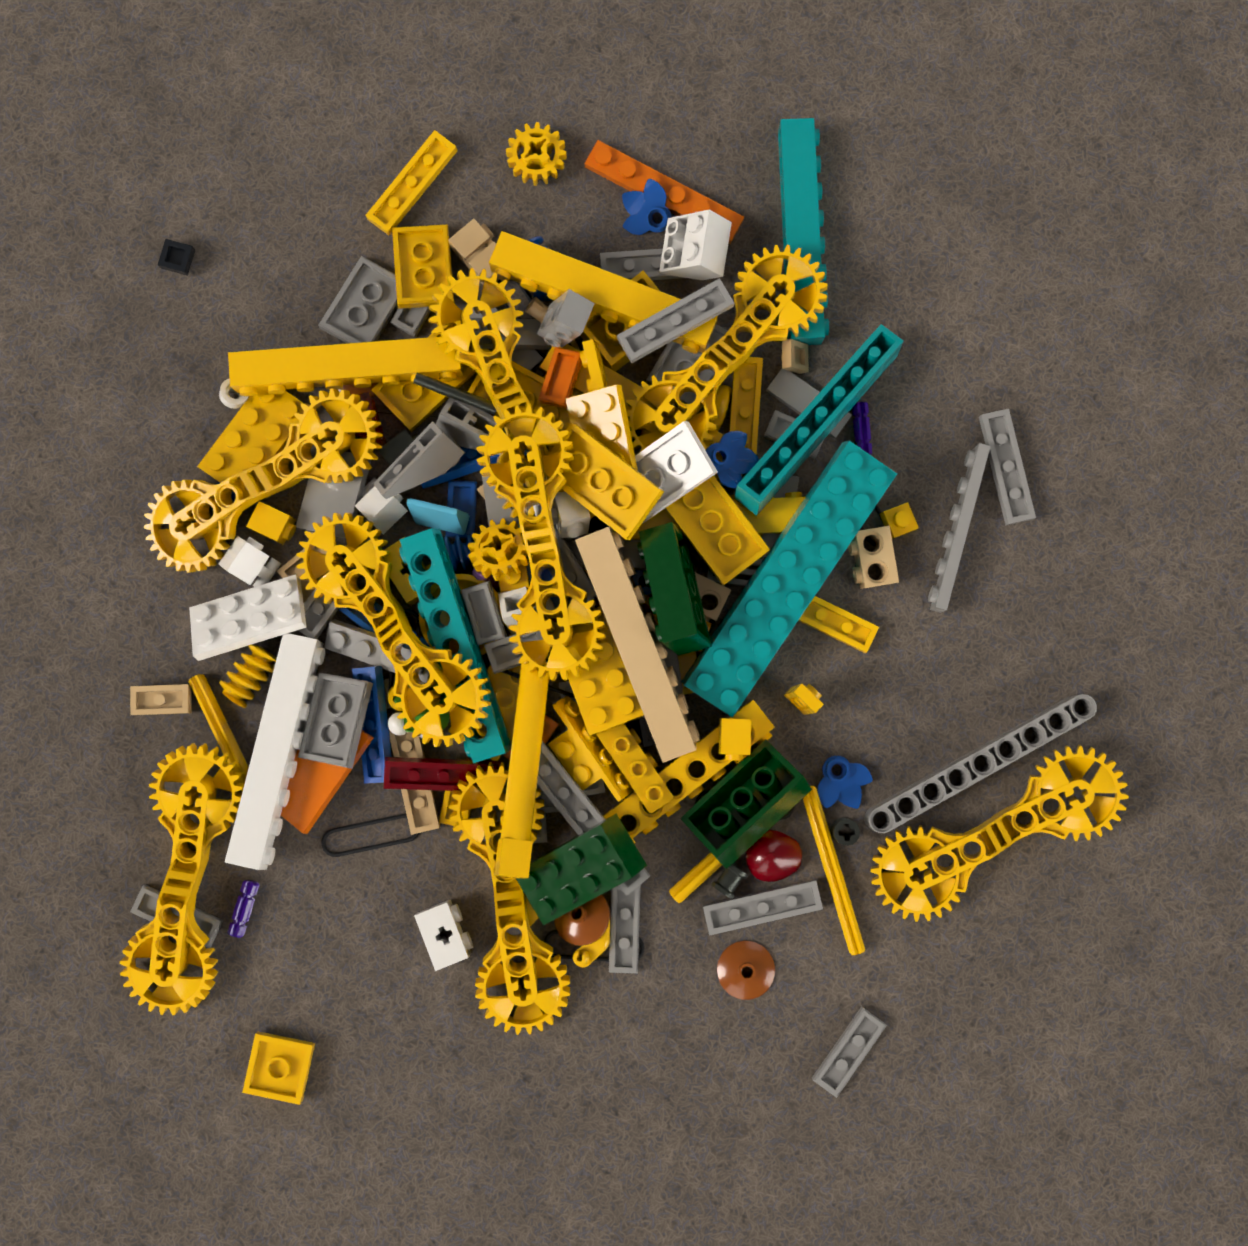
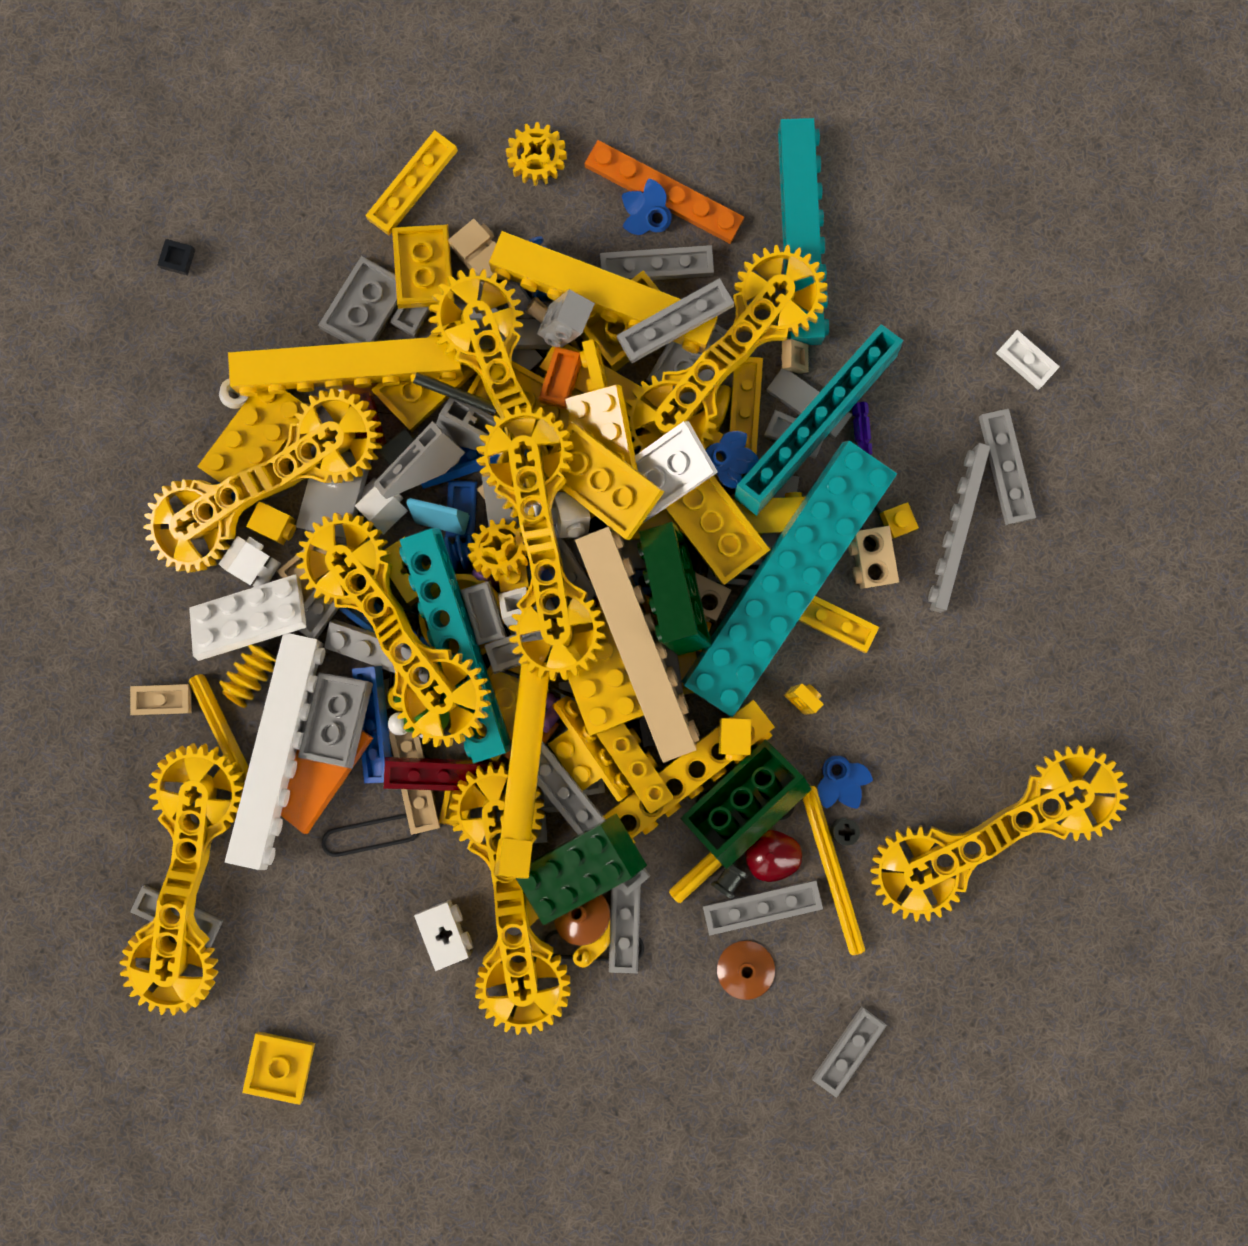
(243, 908): dark purple axle -> none
(551, 715): none -> medium lavender arm
(695, 245): white slope -> none
(993, 762): light grey beam -> none
(1027, 359): none -> white plate

